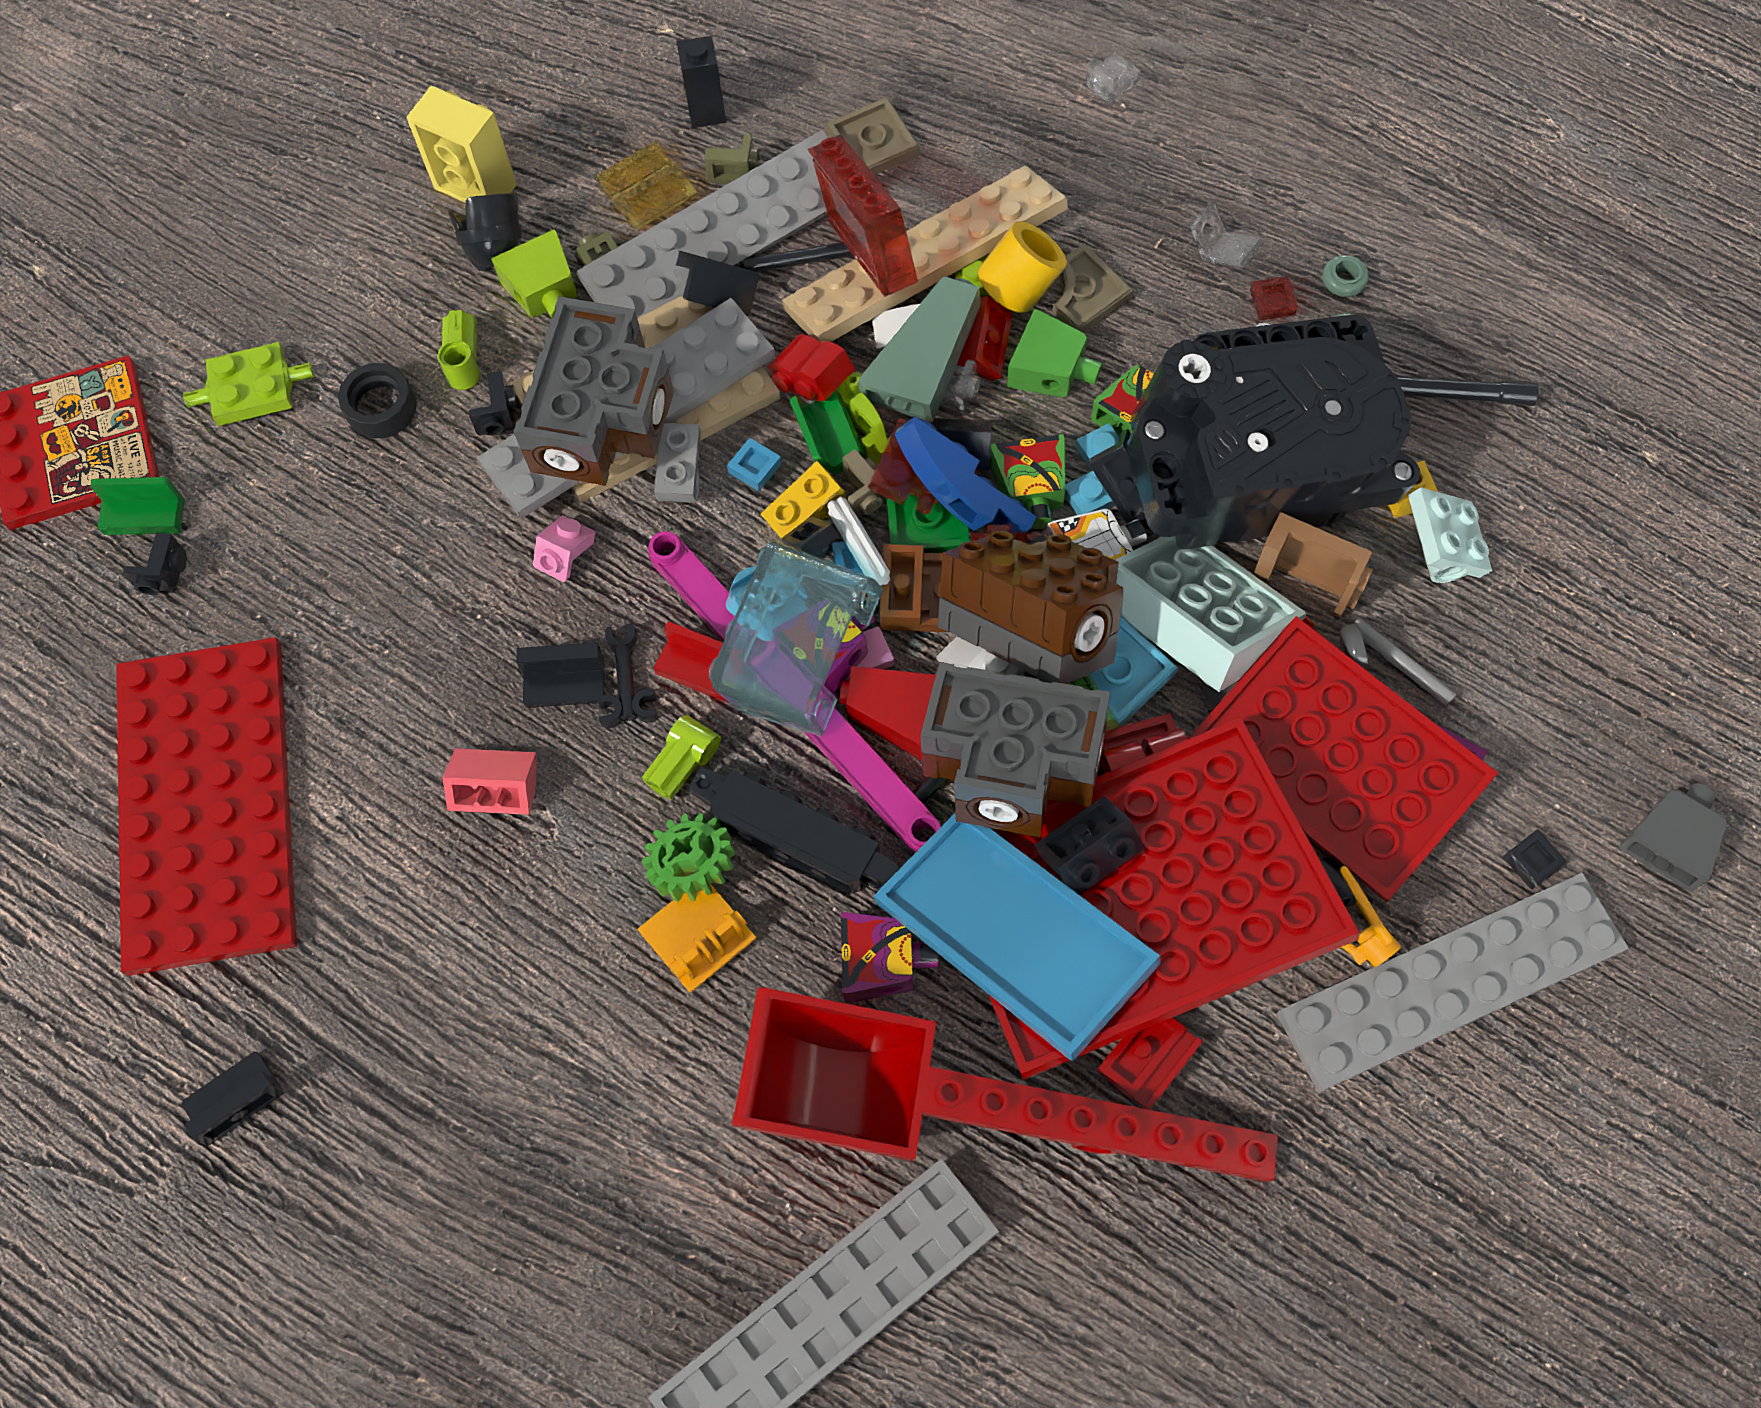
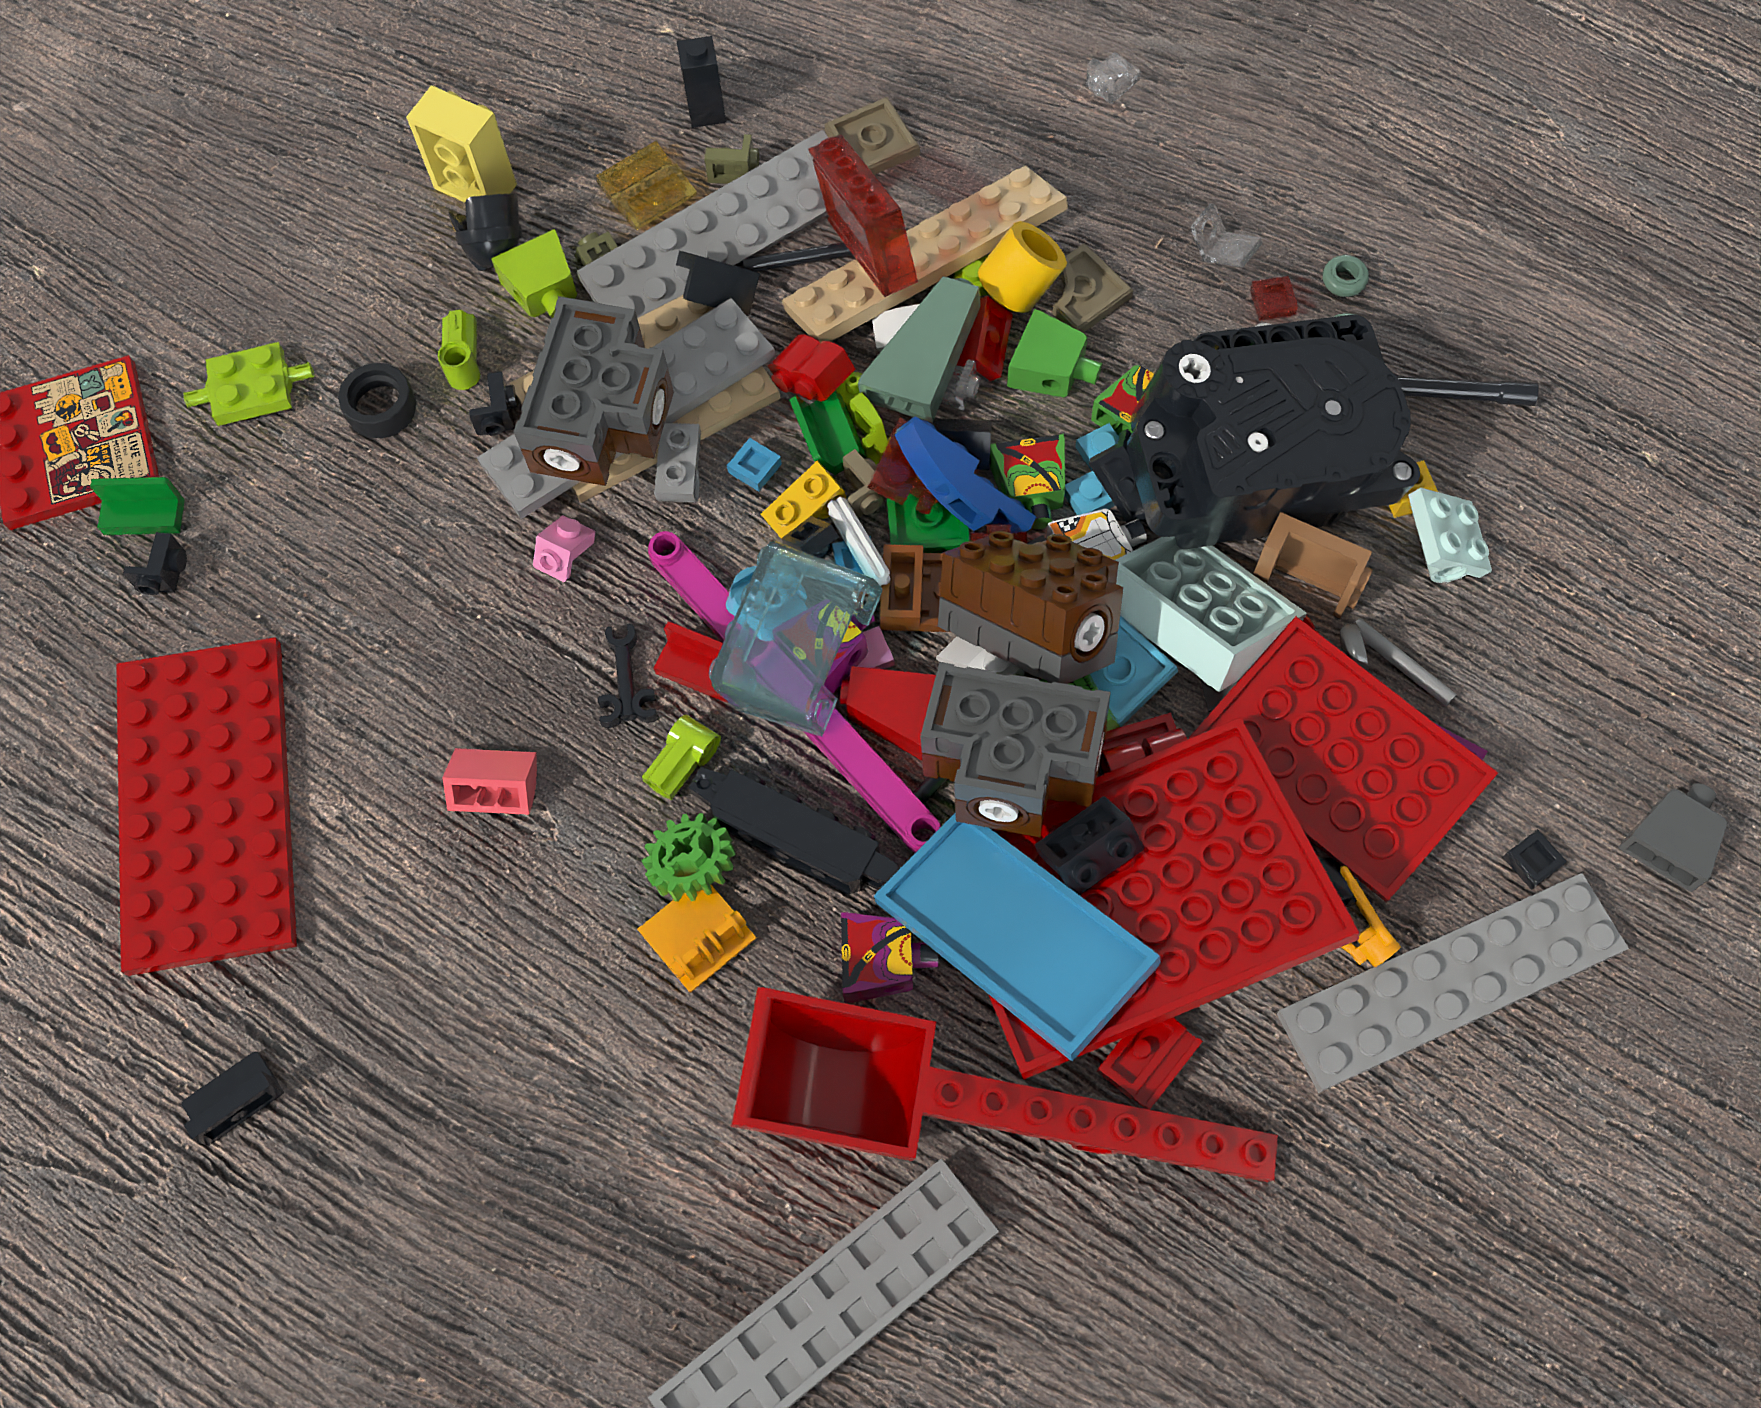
(561, 674): black panel -> none

